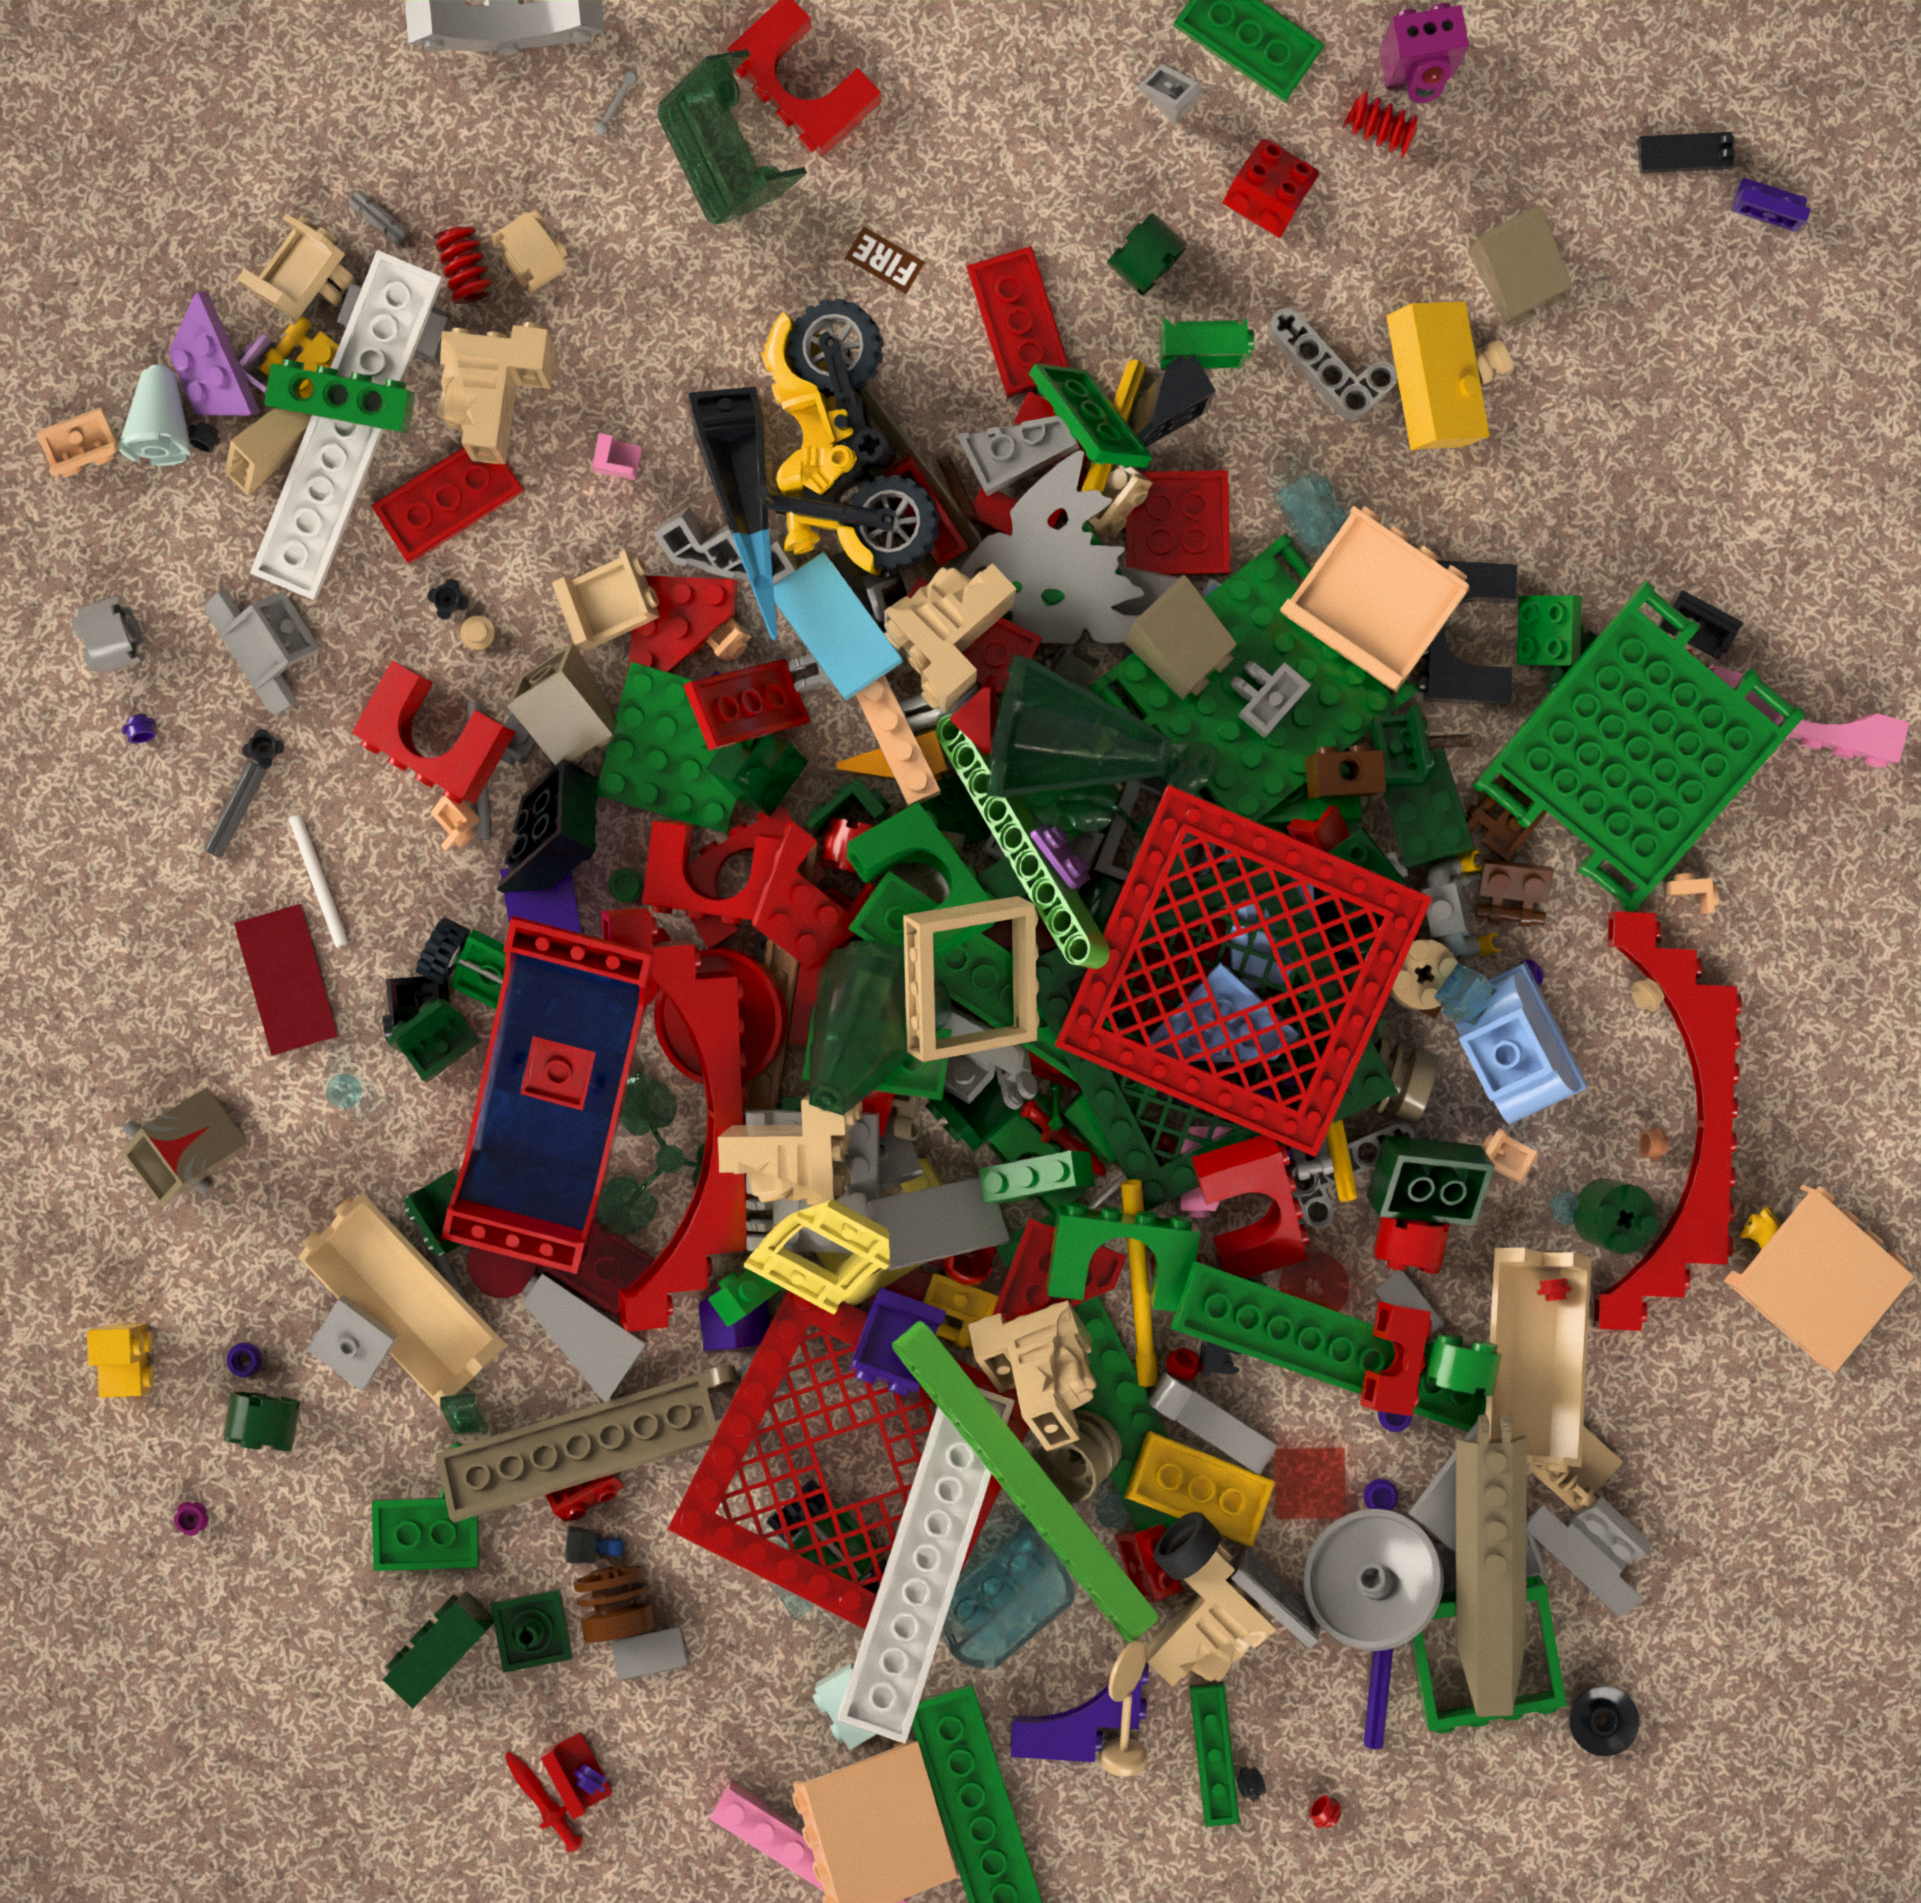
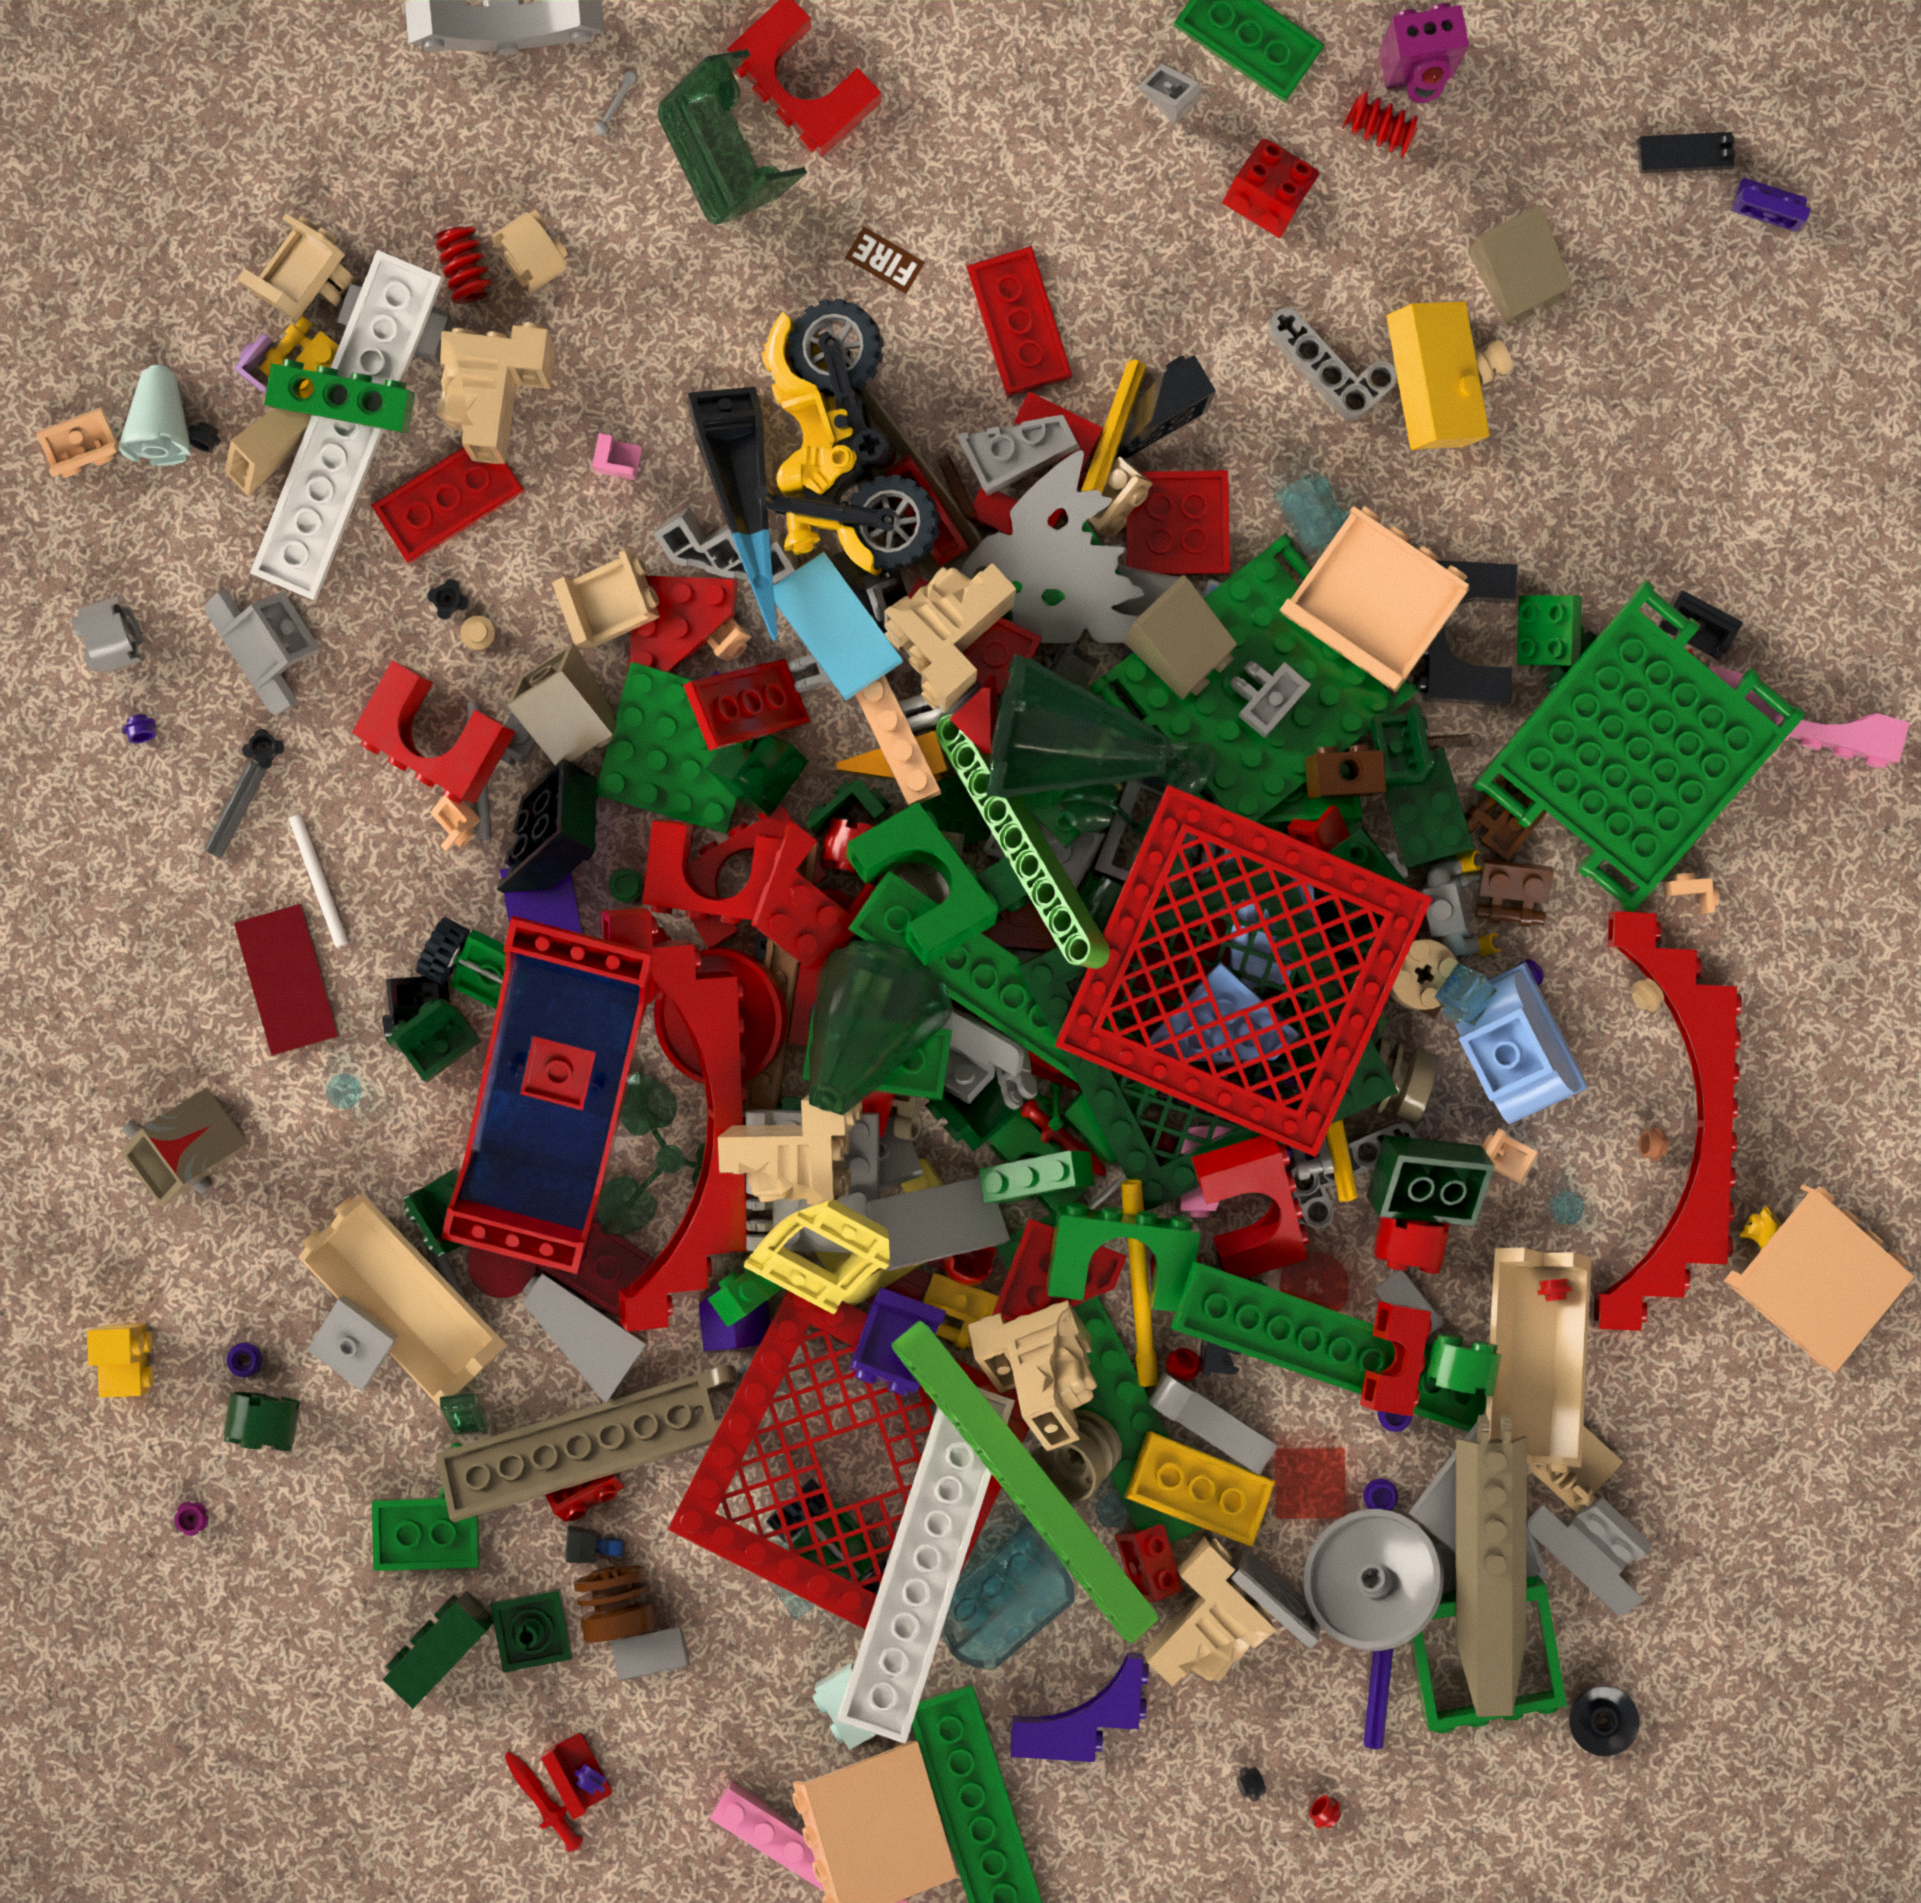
(209, 363): medium lavender wing -> none
(378, 218): light grey axle -> none
(920, 977): tan window -> none
(1054, 845): medium lavender bracket -> none
(1090, 416): green plate -> none
(1123, 1754): tan piece -> none
(1147, 254): dark green brick -> none
(1186, 1545): black tyre -> none
(1212, 342): green window -> none
(1214, 1754): green tile -> none
(1615, 1215): dark green brick -> none

